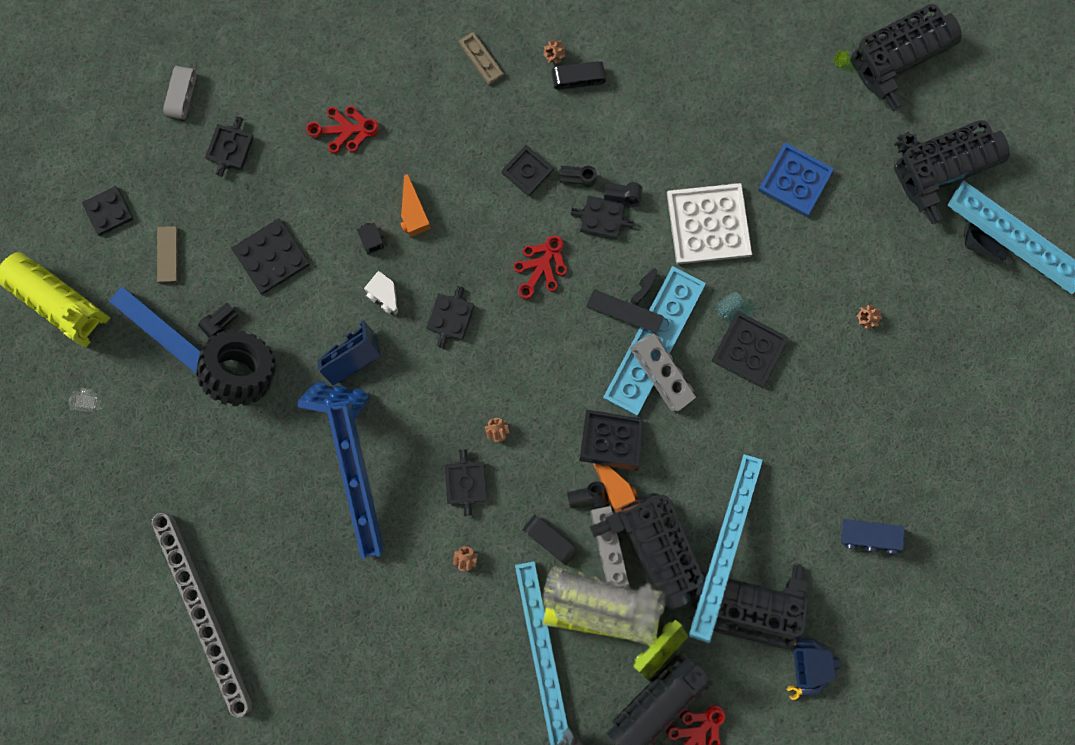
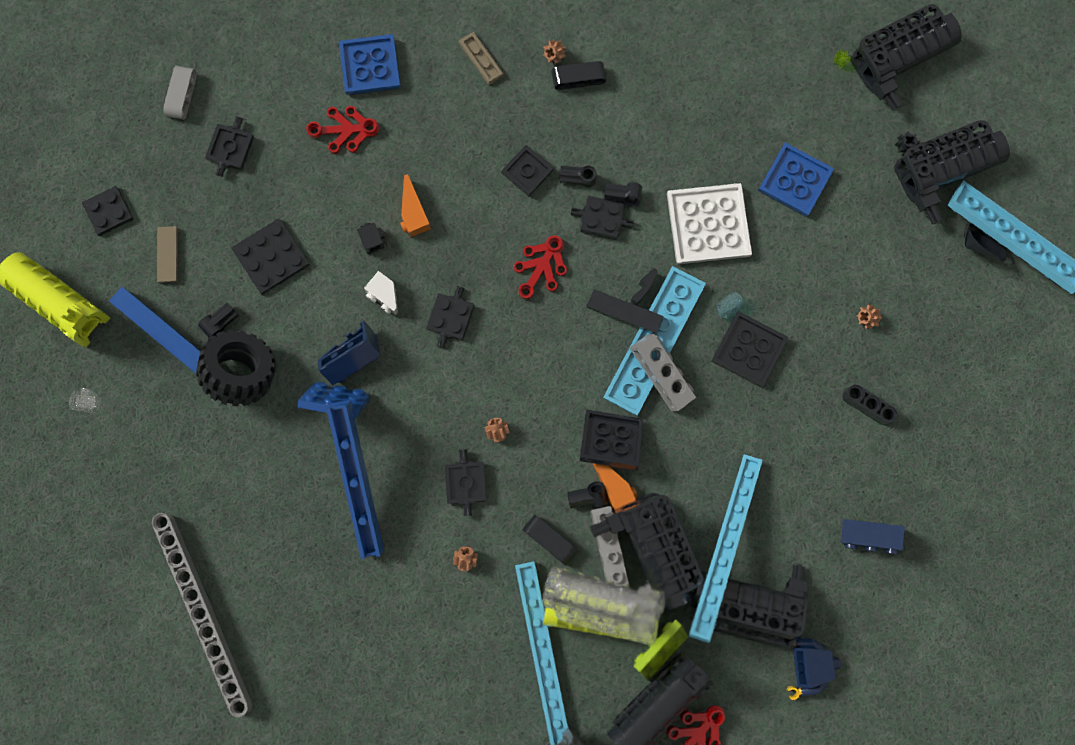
(369, 64): none -> blue plate
(879, 405): none -> black beam

